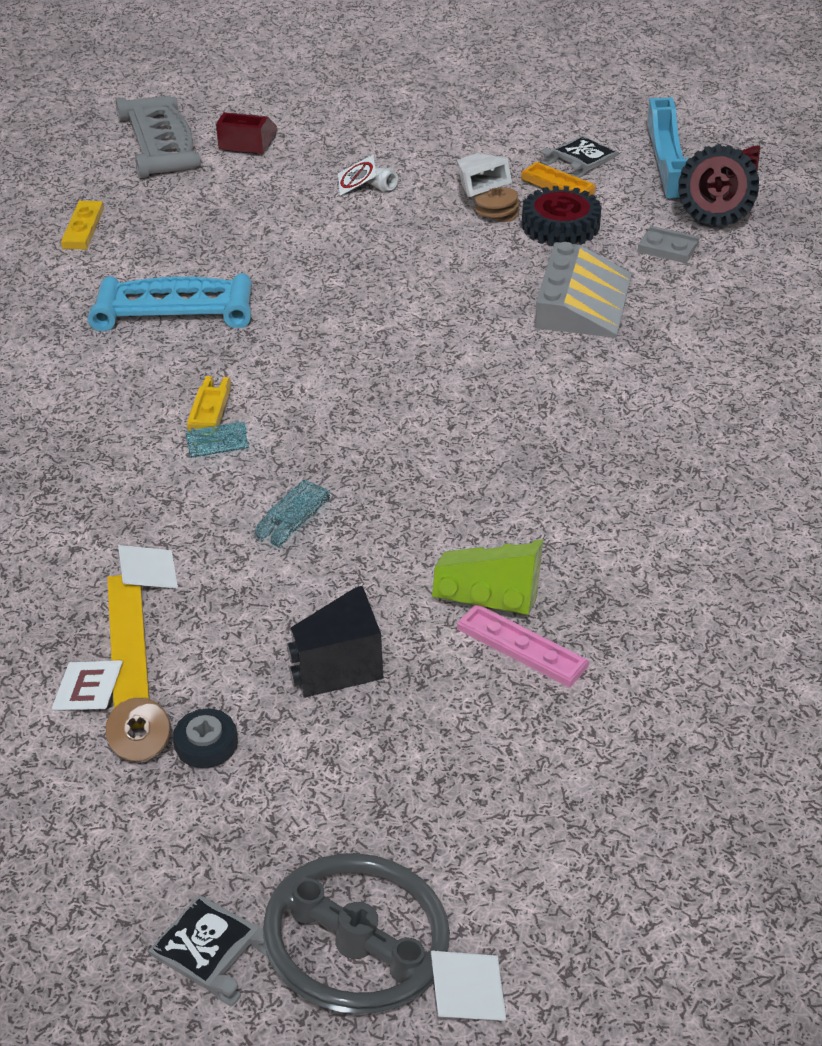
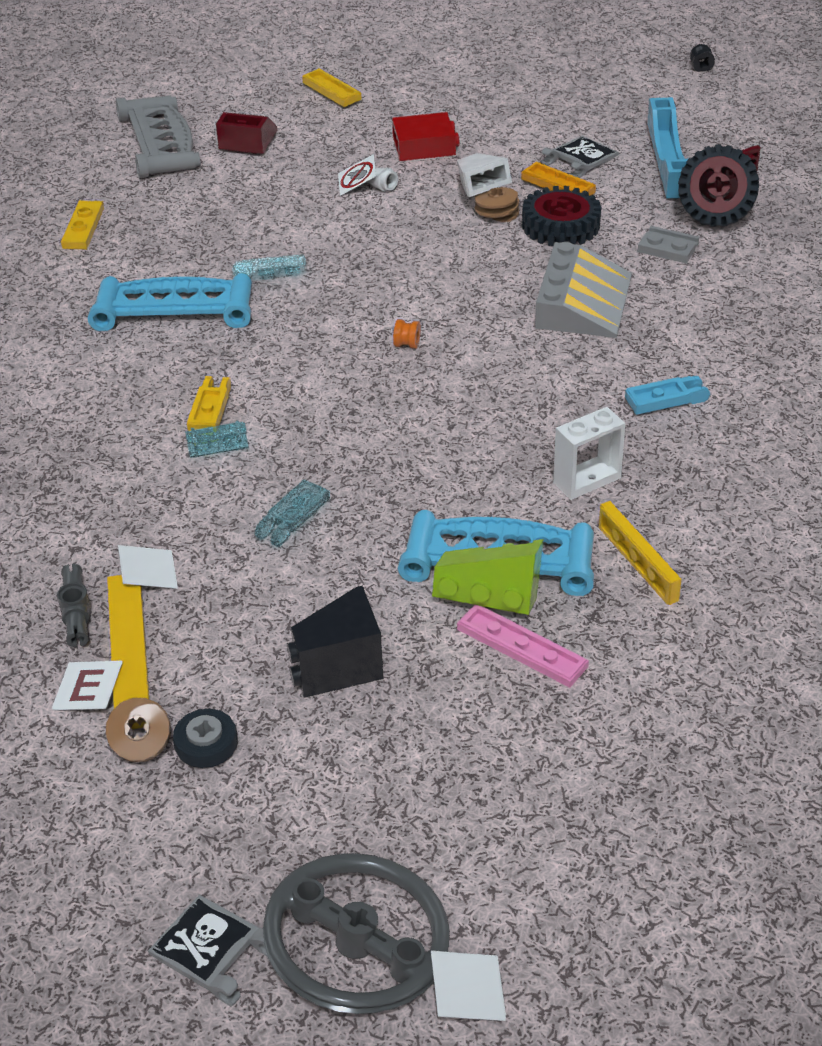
(74, 605): none -> dark grey pin
(266, 266): none -> clear light blue hinge
(331, 87): none -> yellow plate
(406, 333): none -> orange wheel
(424, 136): none -> red brick
(569, 561): none -> medium azure piece
(605, 468): none -> white window
(639, 553): none -> yellow tile
(666, 394): none -> medium azure hinge
(702, 52): none -> black wheel

